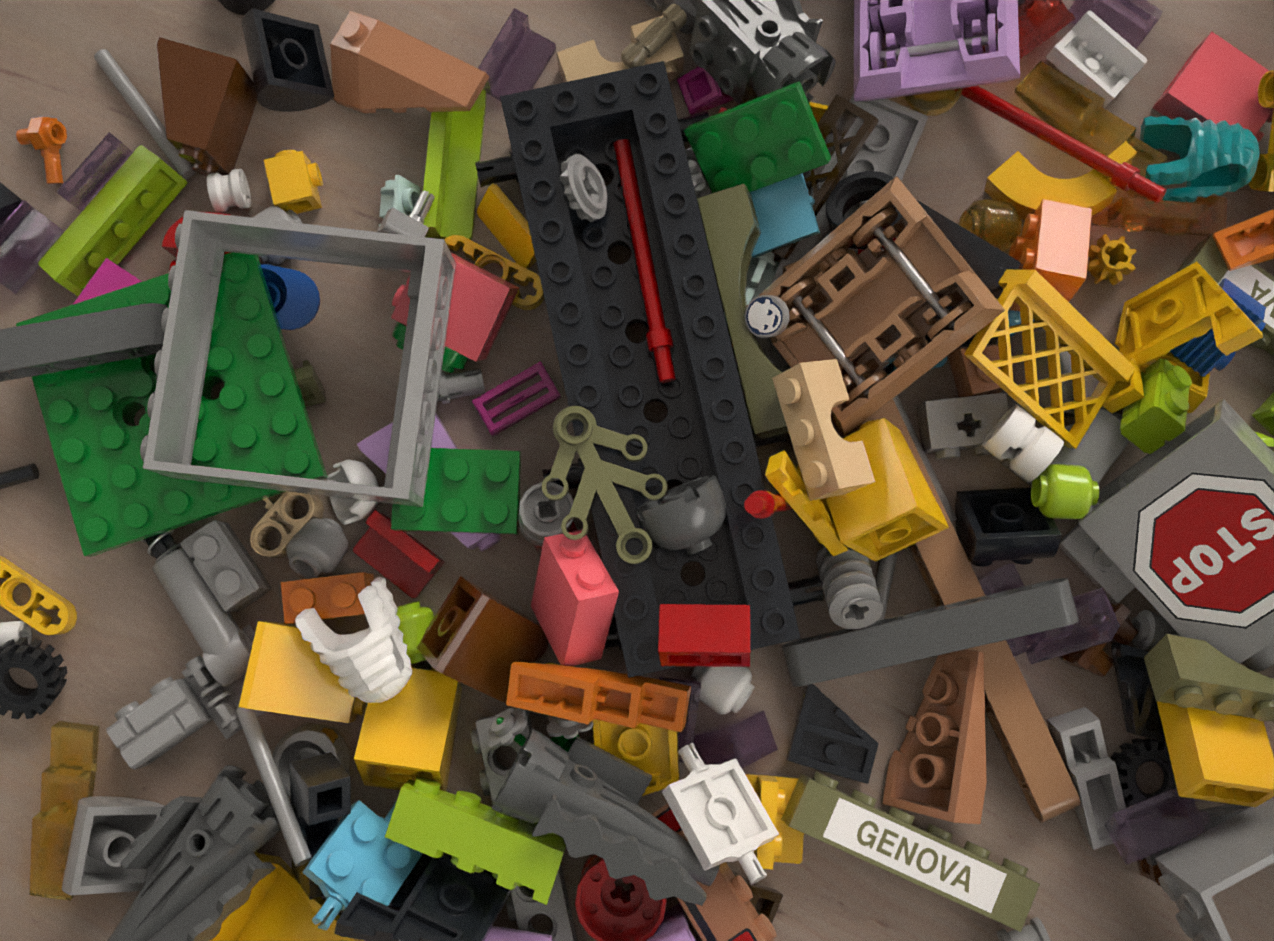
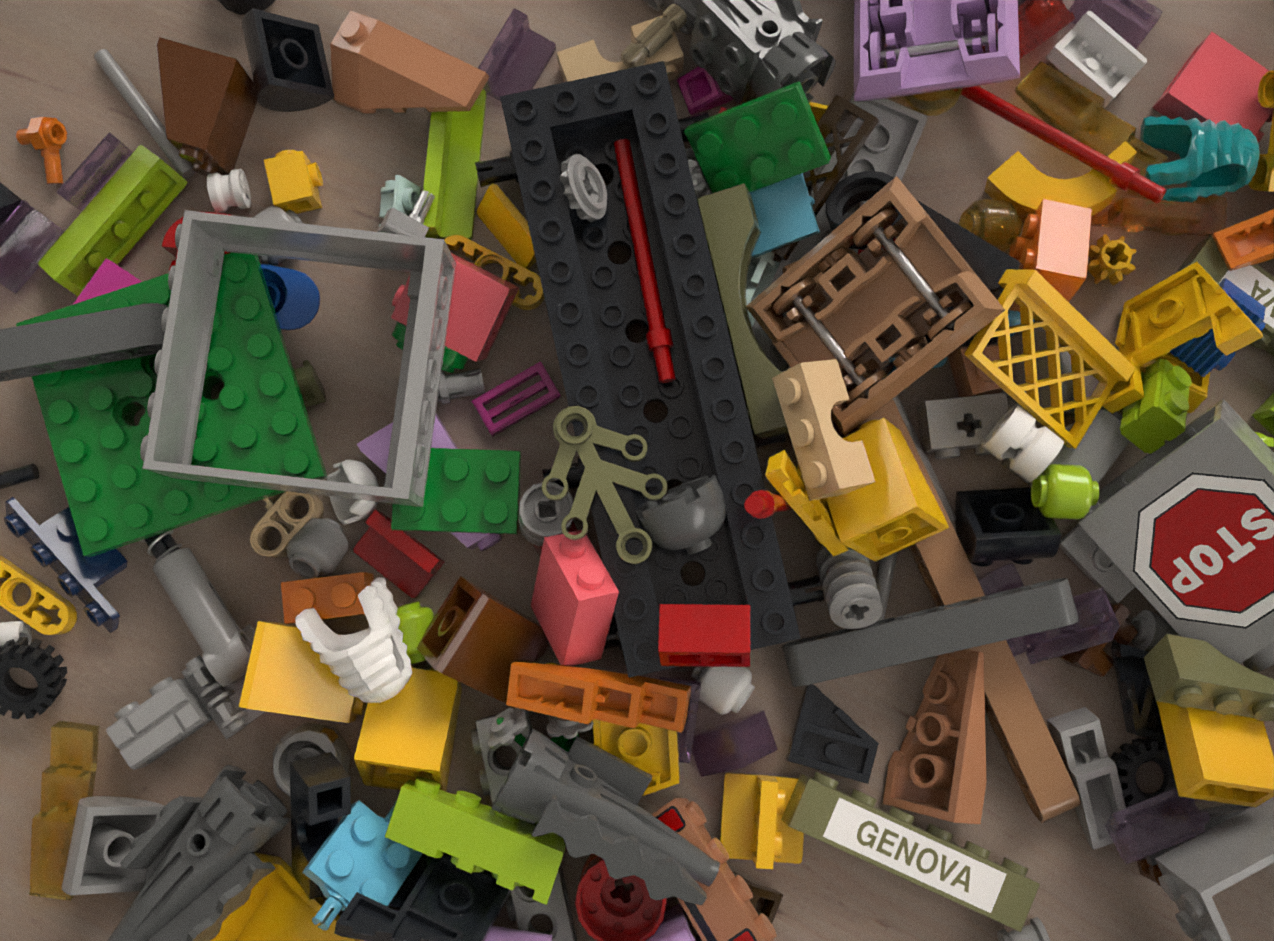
(58, 545): none -> dark blue bracket
(226, 566): light grey brick -> none
(274, 786): light grey bar -> none
(720, 814): white plate -> none
(767, 316): tile -> none

